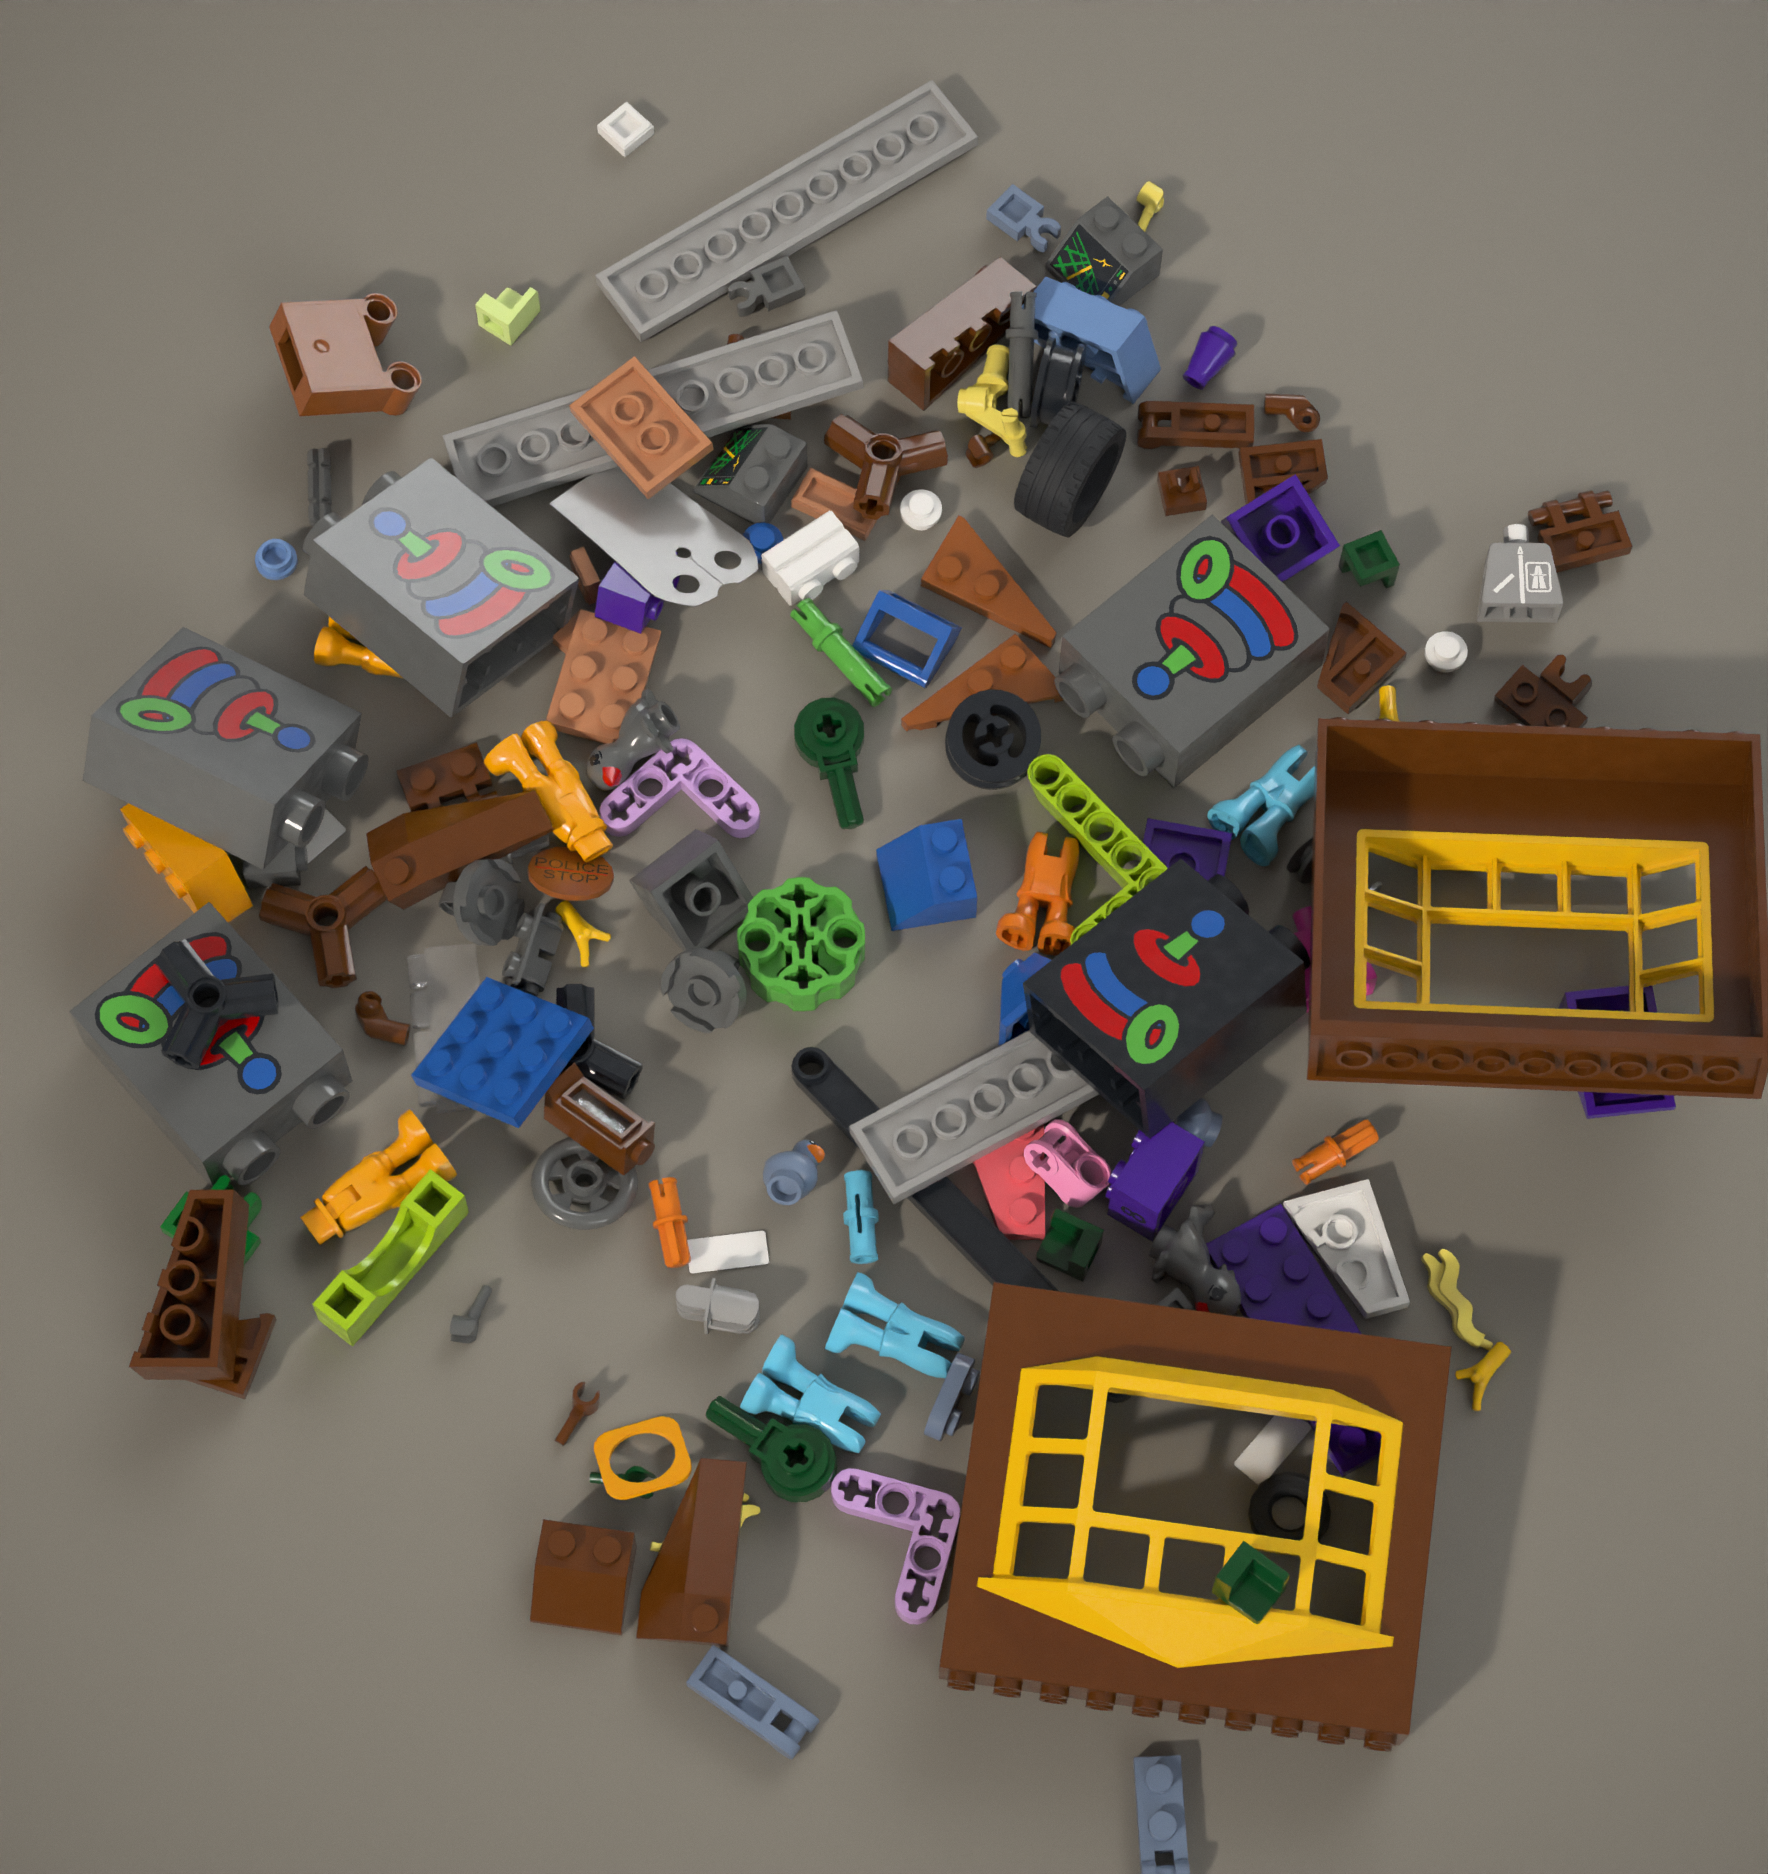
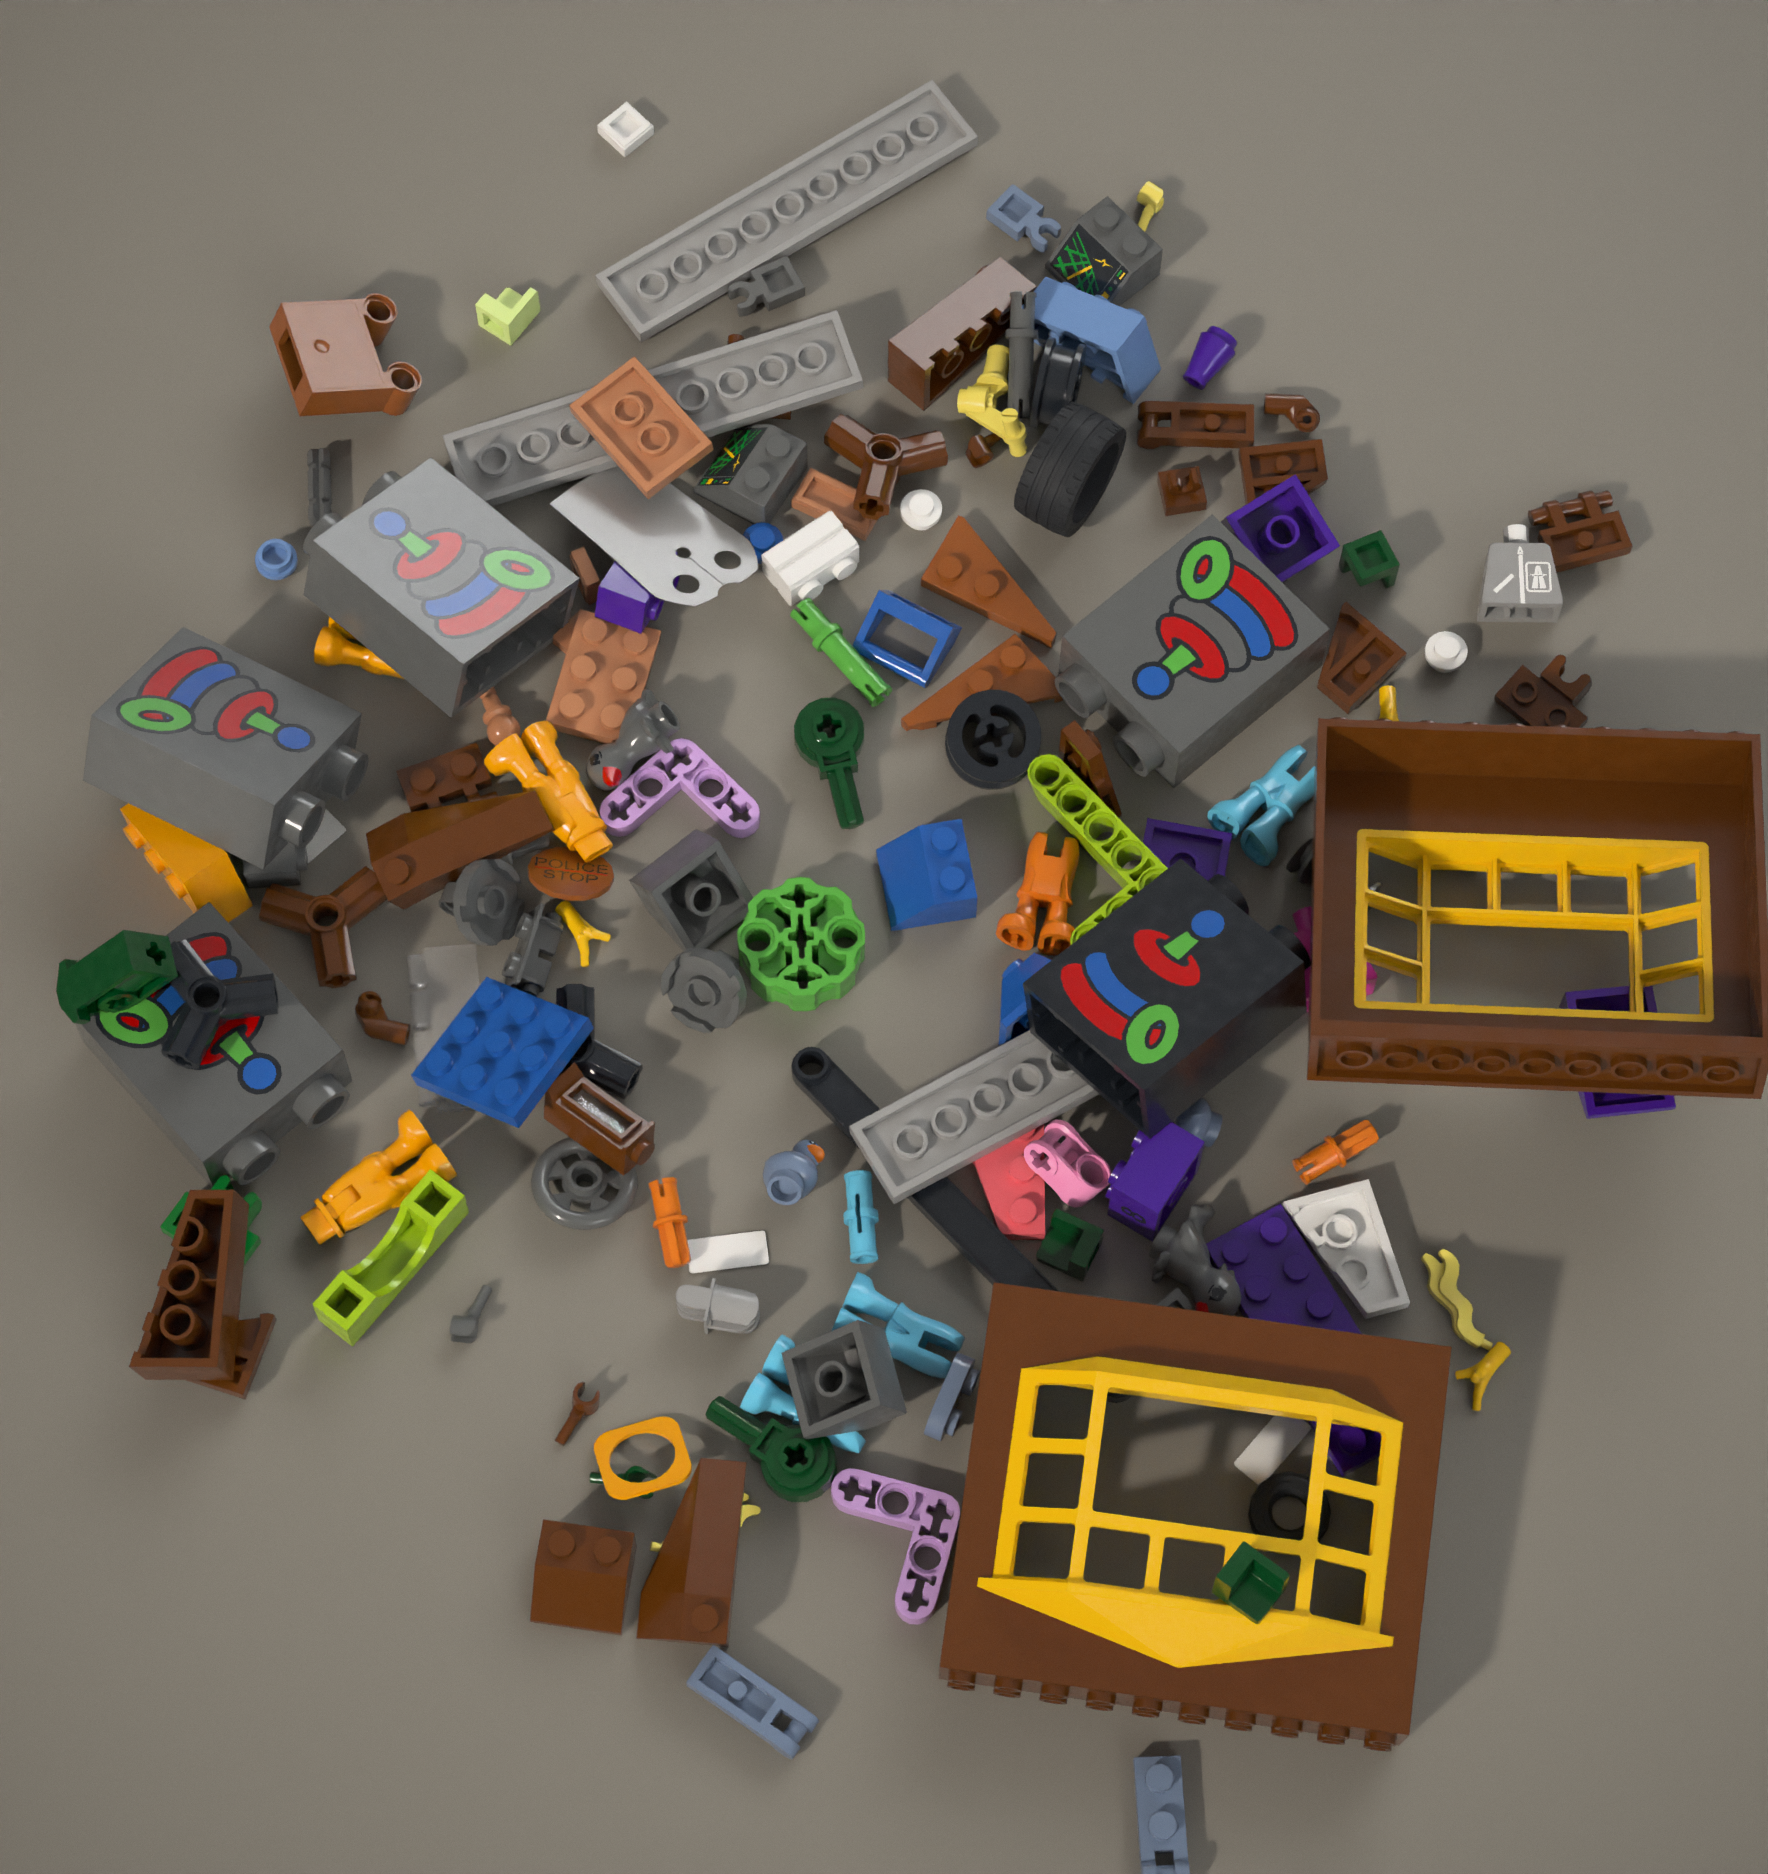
(115, 975): none -> dark green piece
(498, 718): none -> nougat bar
(844, 1381): none -> dark grey slope
(1084, 756): none -> reddish brown wing

